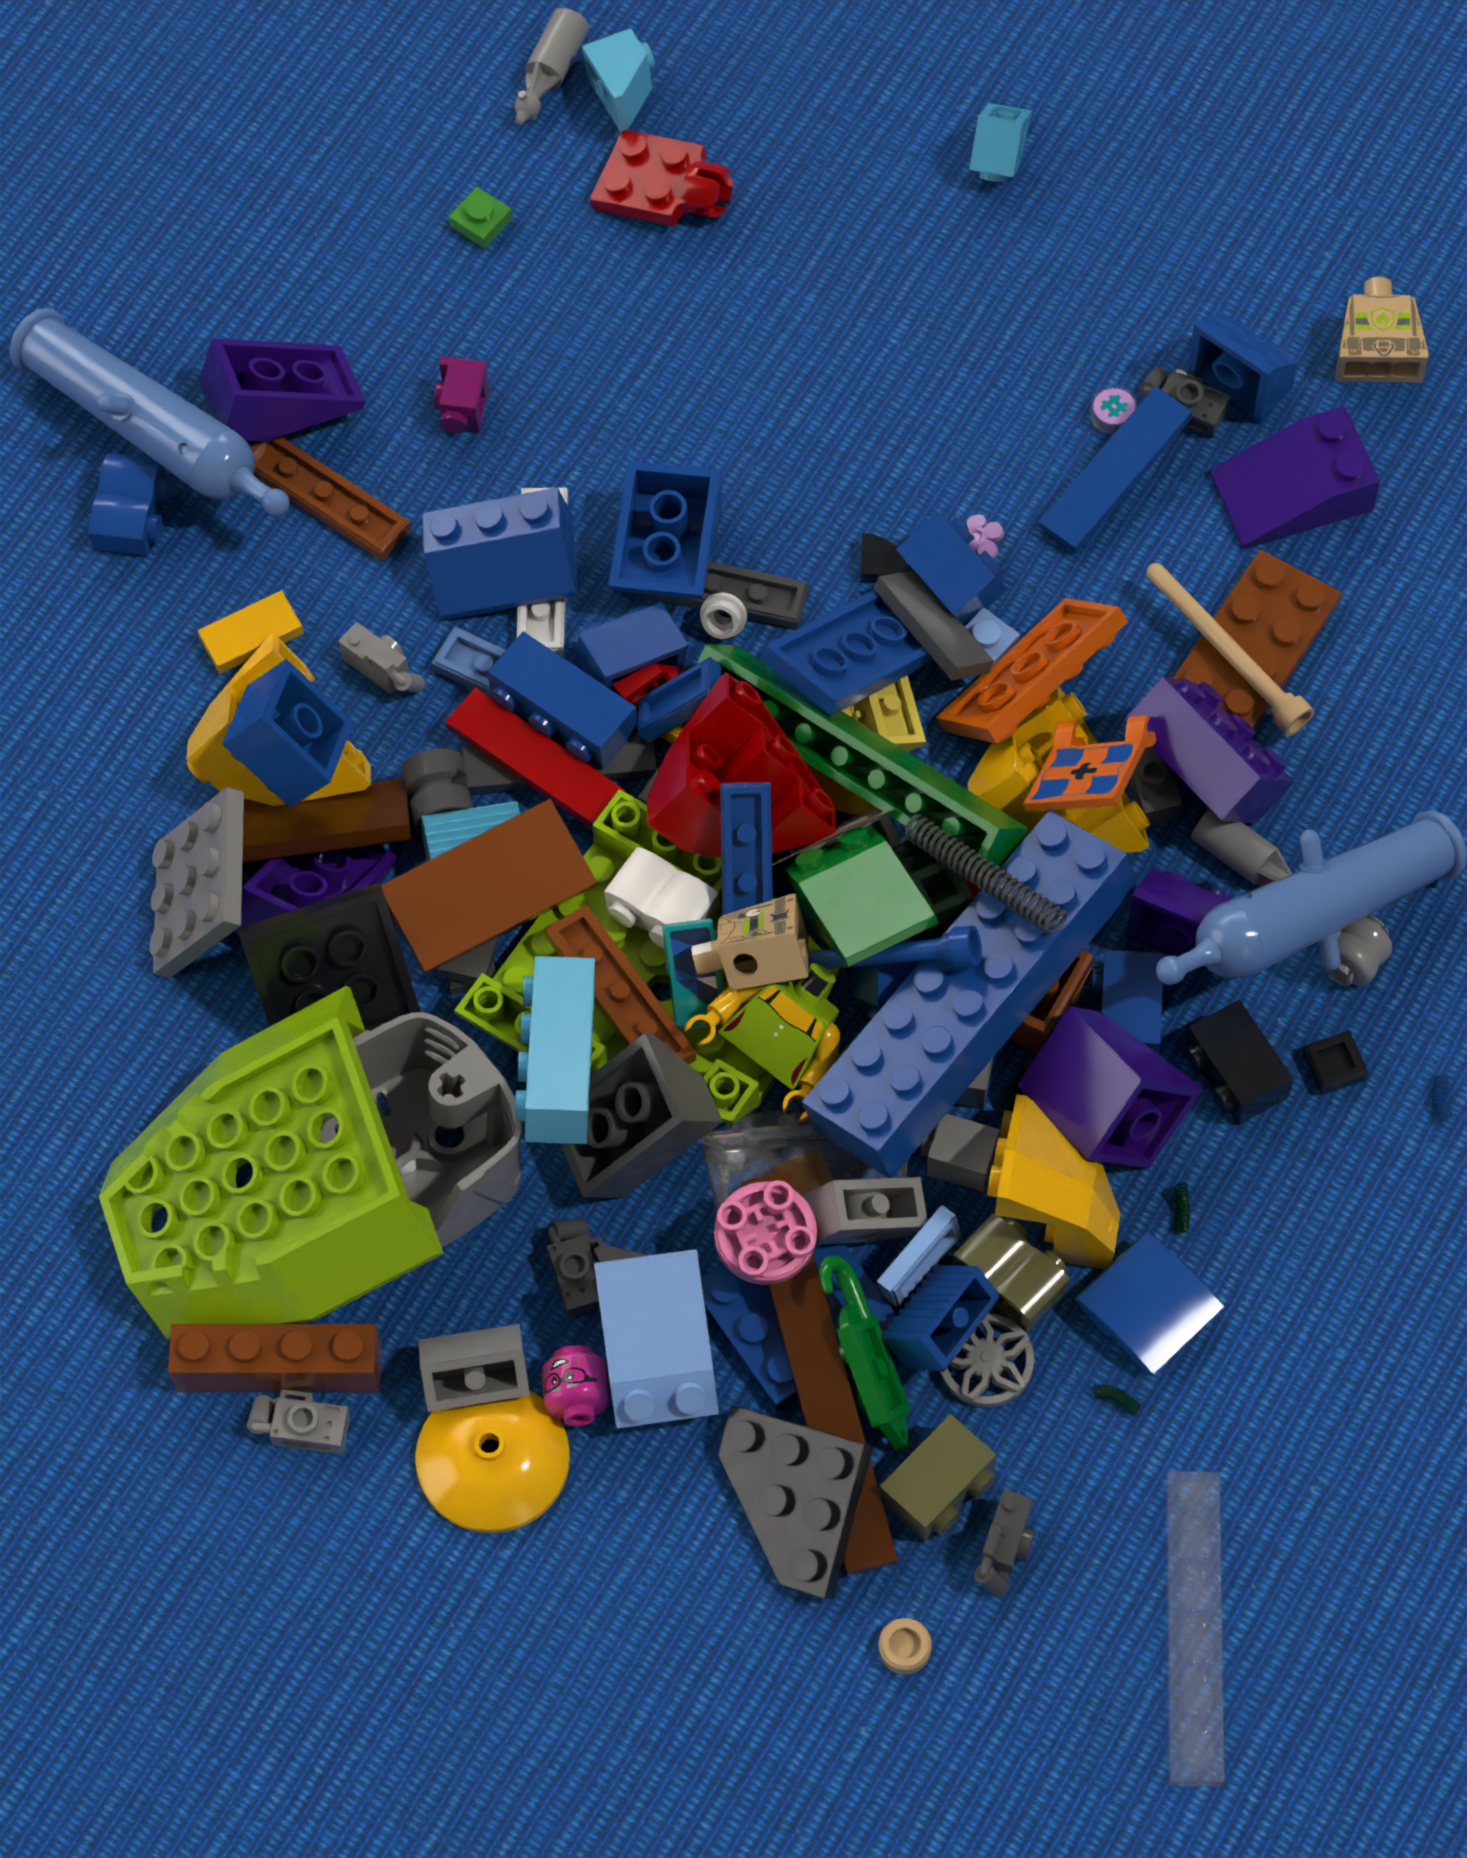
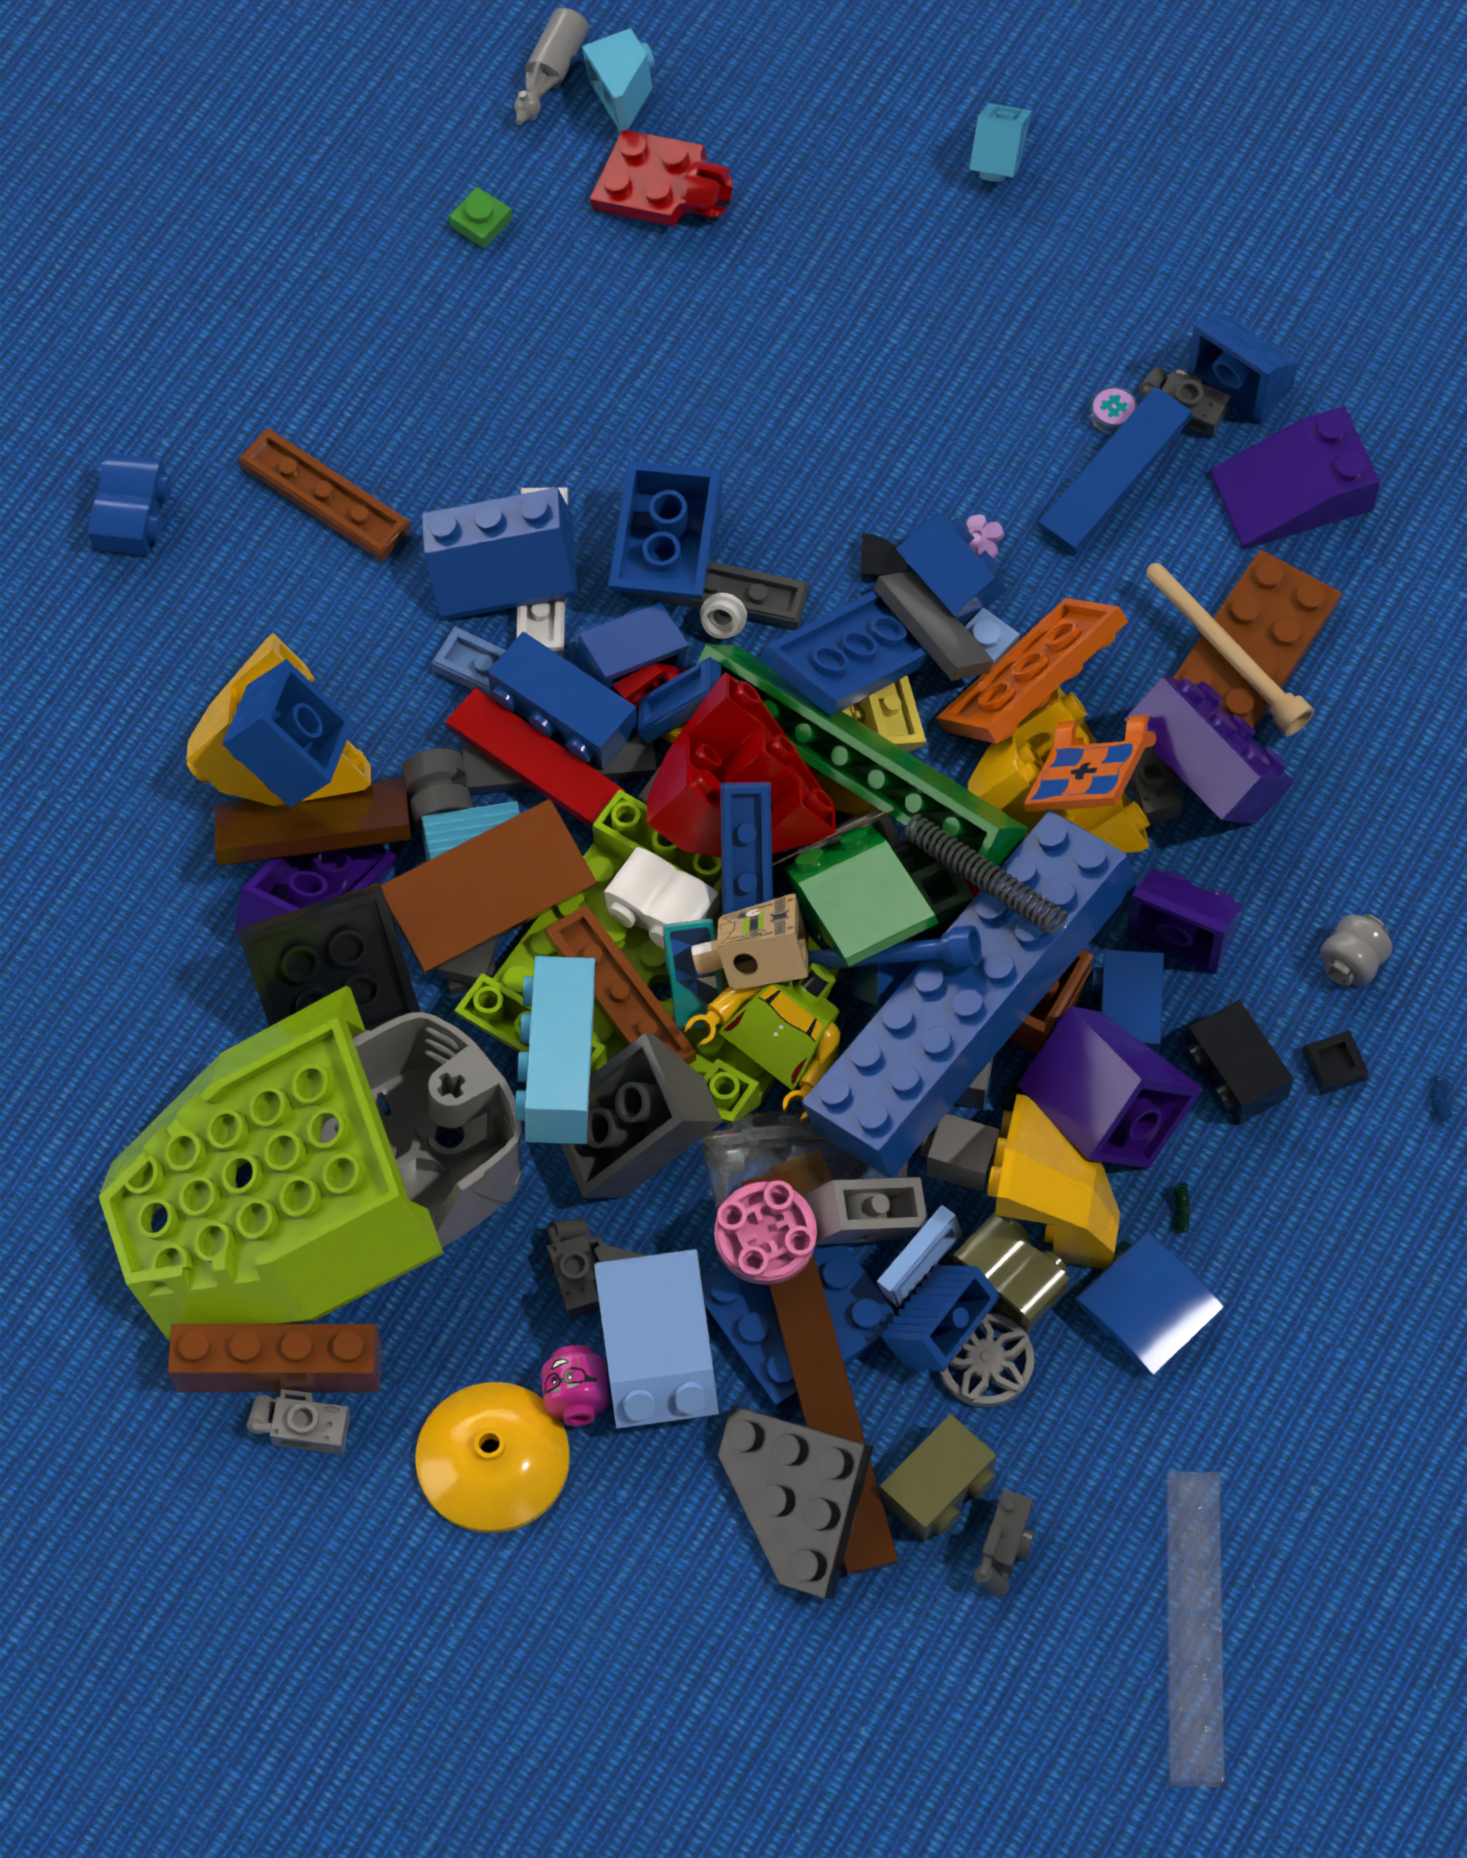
(142, 411): medium blue piece -> none
(198, 883): light grey plate -> none
(241, 633): yellow tile -> none
(277, 386): dark purple slope -> none
(379, 660): light grey piece -> none
(461, 394): magenta brick -> none
(473, 1367): light grey brick -> none
(867, 1355): green plate -> none
(905, 1646): tan tile -> none
(1115, 1395): dark green leg -> none
(1240, 849): light grey wheel -> none
(1320, 900): medium blue piece -> none
(1381, 337): tan torso -> none

